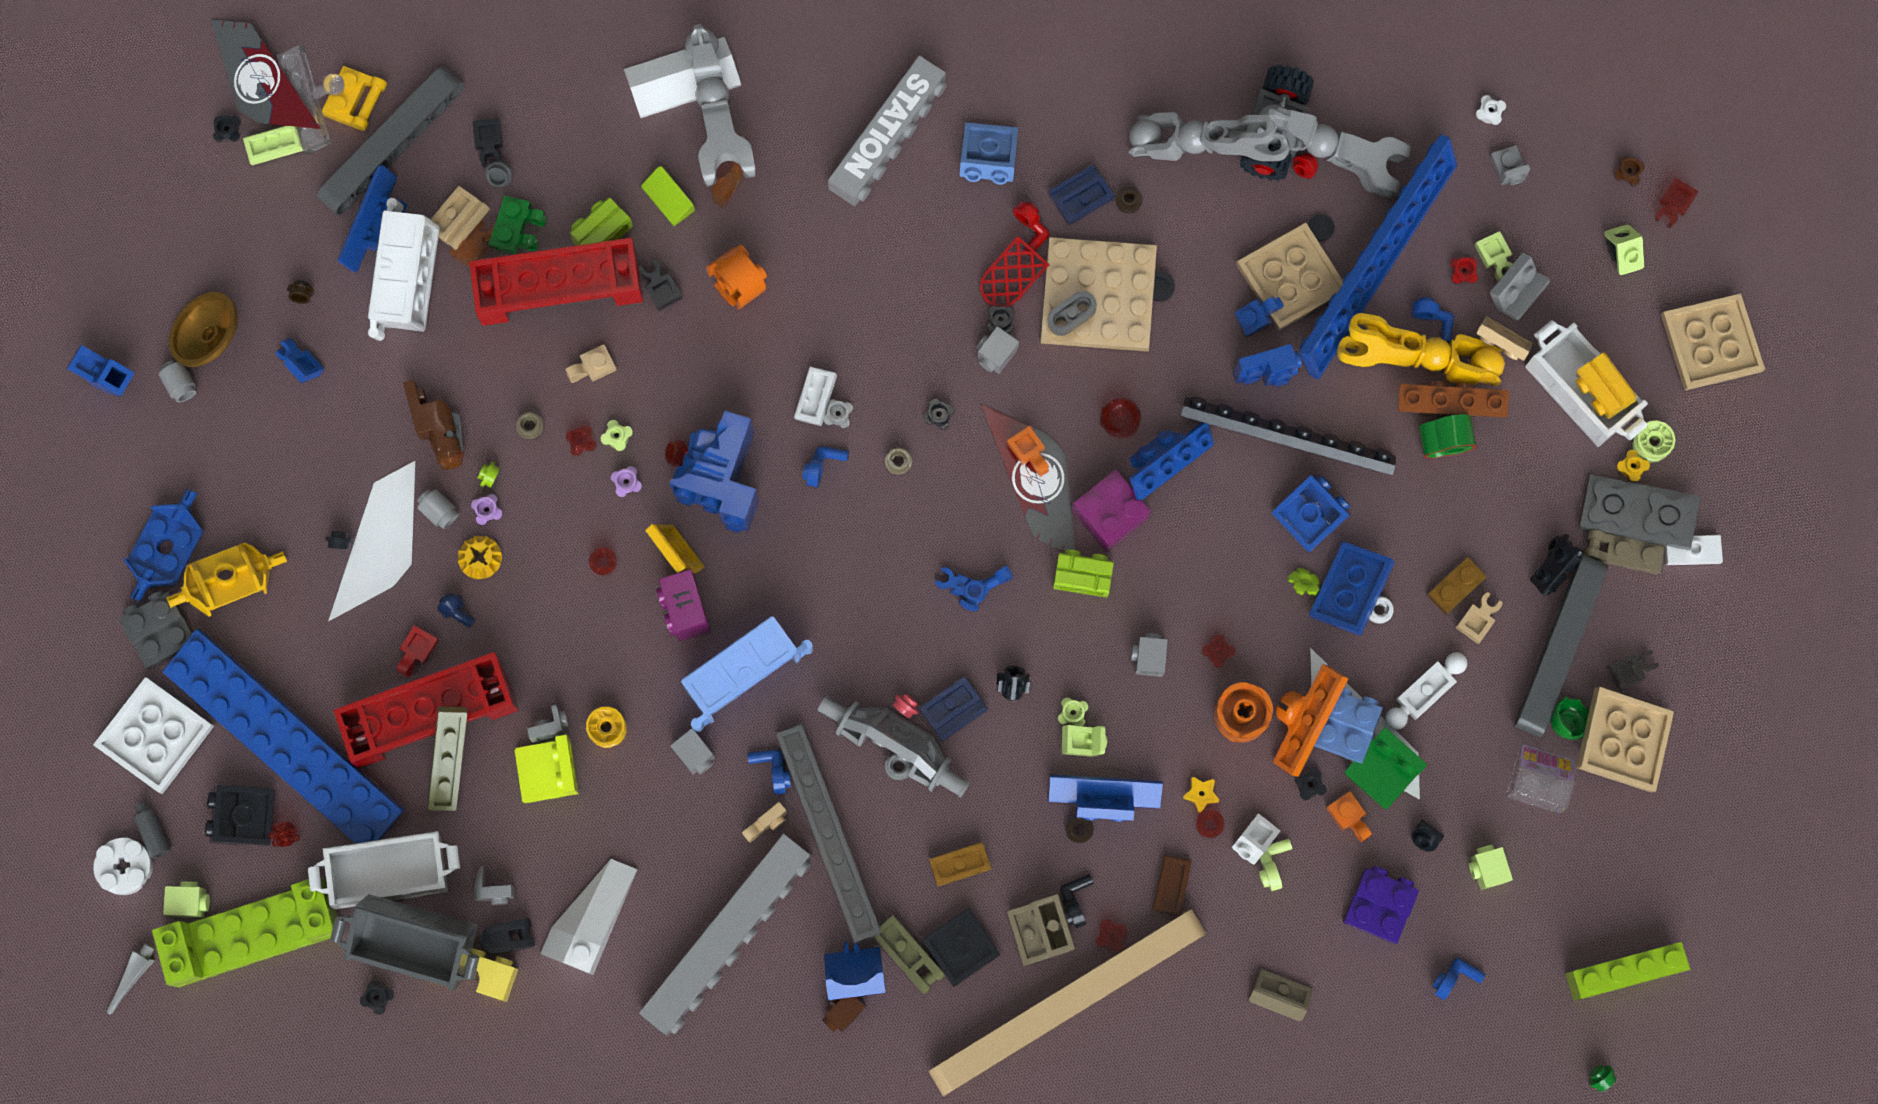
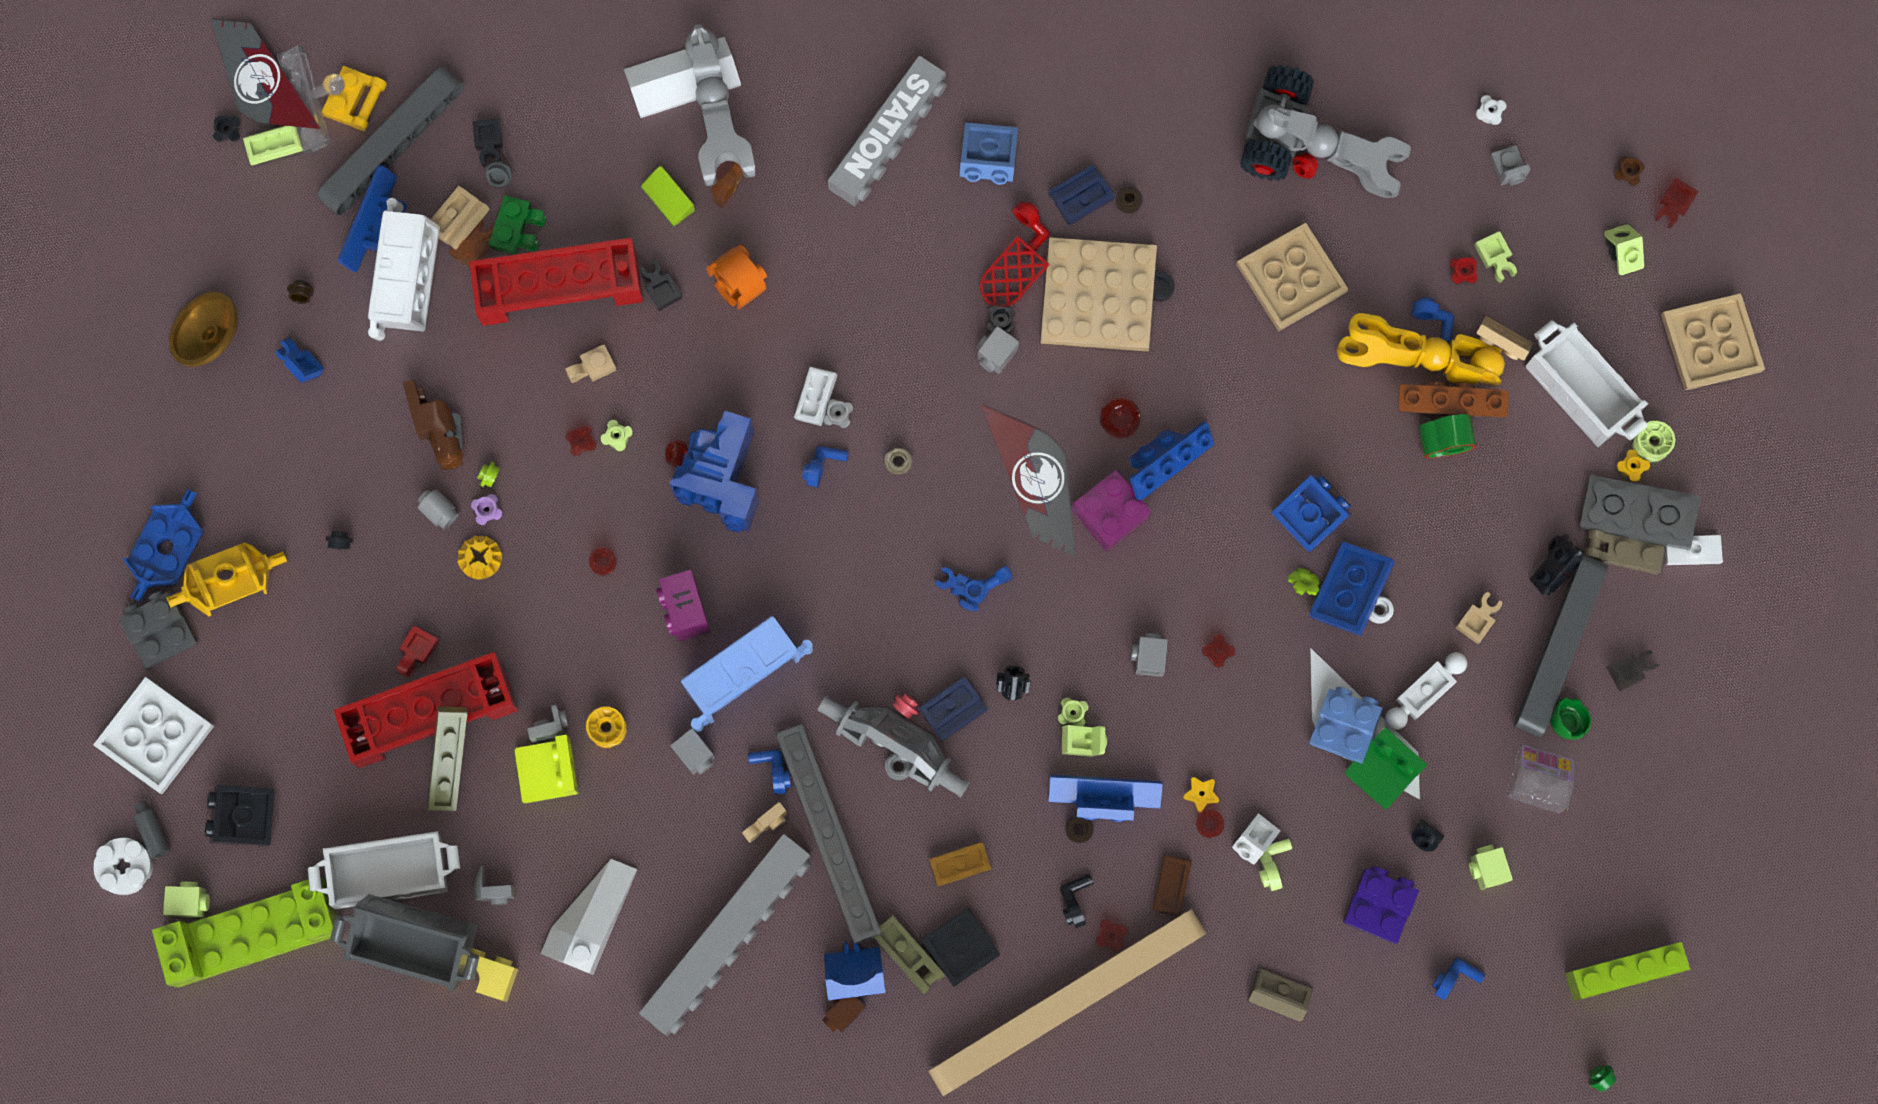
(100, 372): blue brick -> none
(137, 965): light grey piece -> none
(177, 381): light grey brick -> none
(282, 739): blue plate -> none
(283, 834): clear red plate -> none
(382, 542): white sticker -> none
(384, 996): black plate -> none
(450, 606): dark blue plate -> none
(498, 940): black plate -> none
(526, 418): dark tan plate -> none
(604, 224): lime brick -> none
(629, 474): lavender plate -> none
(674, 548): yellow plate -> none
(938, 406): black plate -> none
(1028, 448): orange plate -> none
(1041, 930): dark tan brick -> none
(1071, 314): dark grey plate -> none
(1083, 573): lime brick -> none
(1237, 137): light grey piece -> none
(1249, 698): orange brick -> none
(1256, 314): blue plate -> none
(1273, 366): blue plate -> none
(1278, 432): black plate -> none
(1307, 718): orange plate -> none
(1307, 792): black plate -> none
(1321, 227): black piece -> none
(1347, 813): orange plate -> none
(1379, 256): blue plate -> none
(1456, 586): pearl gold plate -> none
(1518, 288): light grey bracket -> none
(1605, 386): yellow brick -> none
(1625, 739): tan plate -> none

